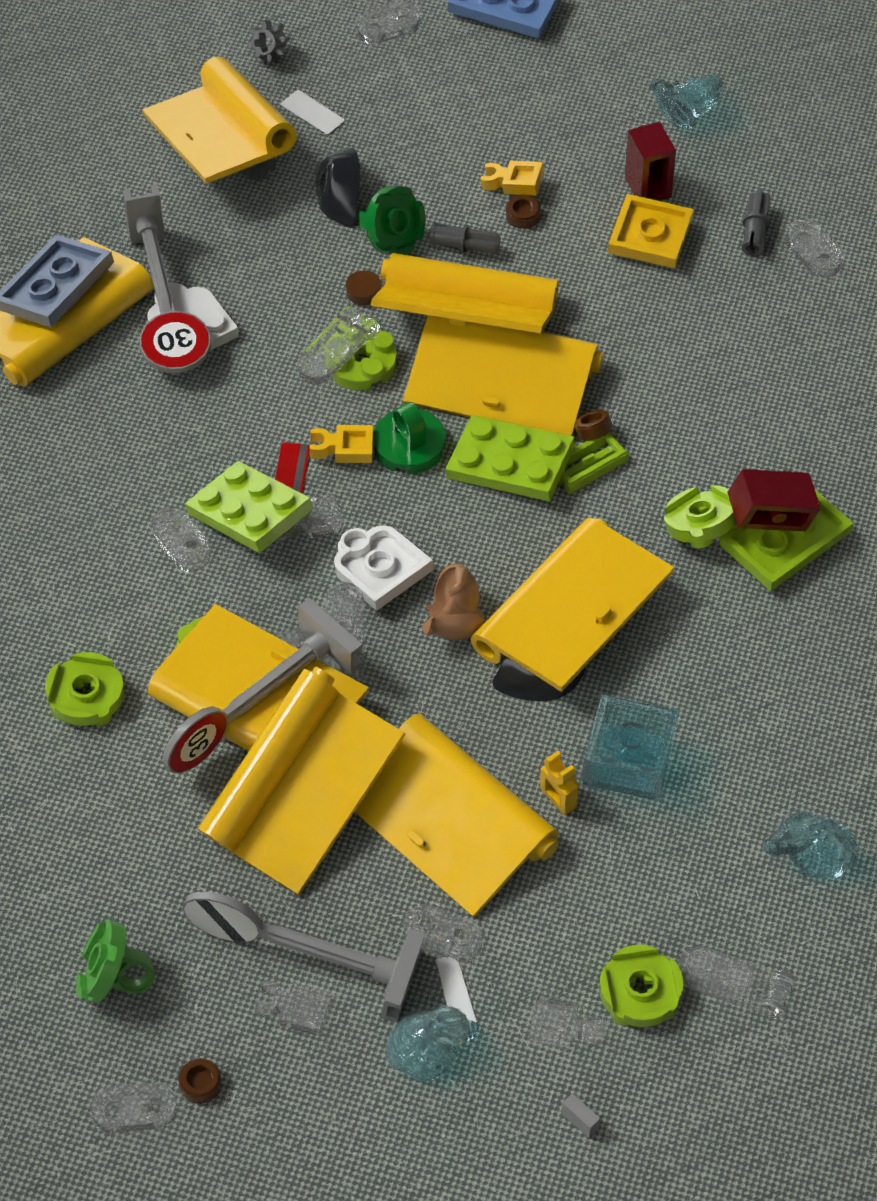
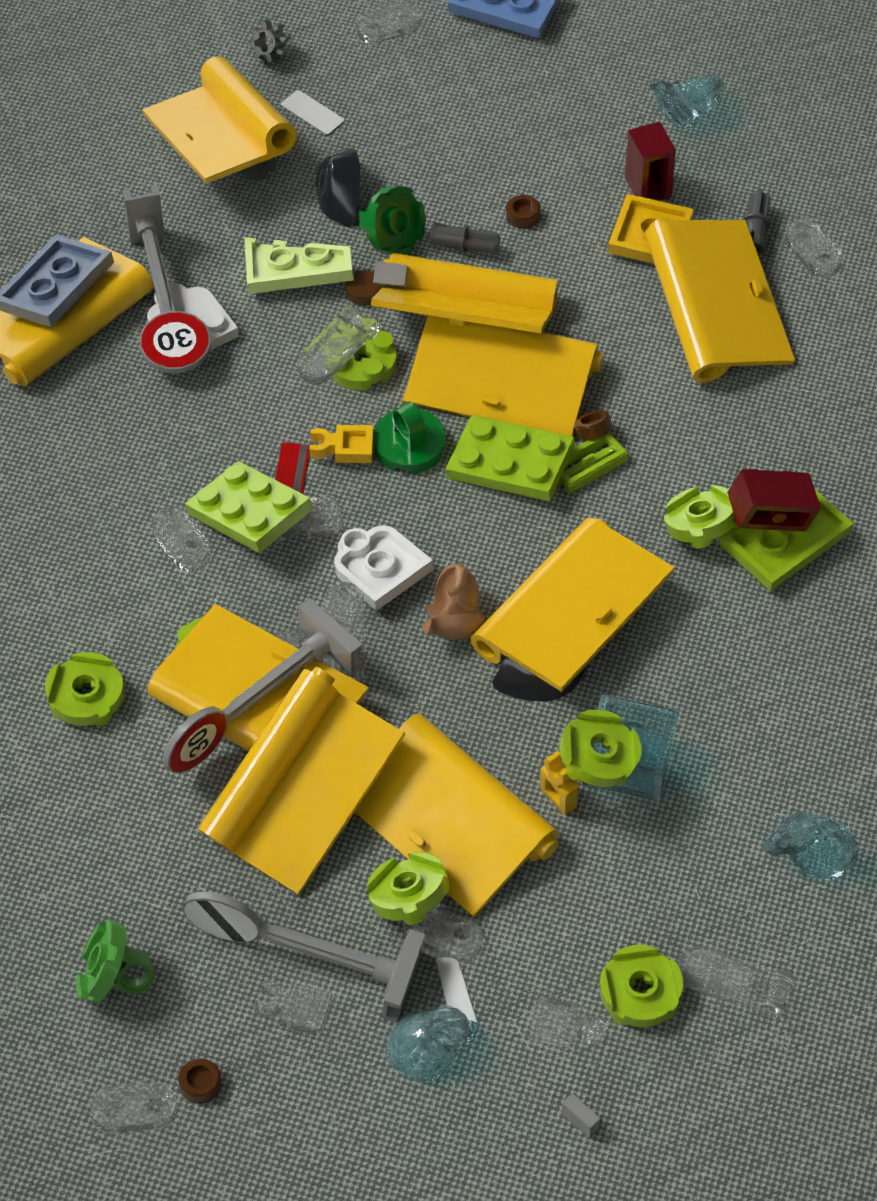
(290, 267): none -> yellowish green wing
(390, 274): none -> light grey piece
(423, 886): none -> lime plate
(516, 179): yellow plate -> none
(598, 769): none -> lime plate
(717, 296): none -> yellow door

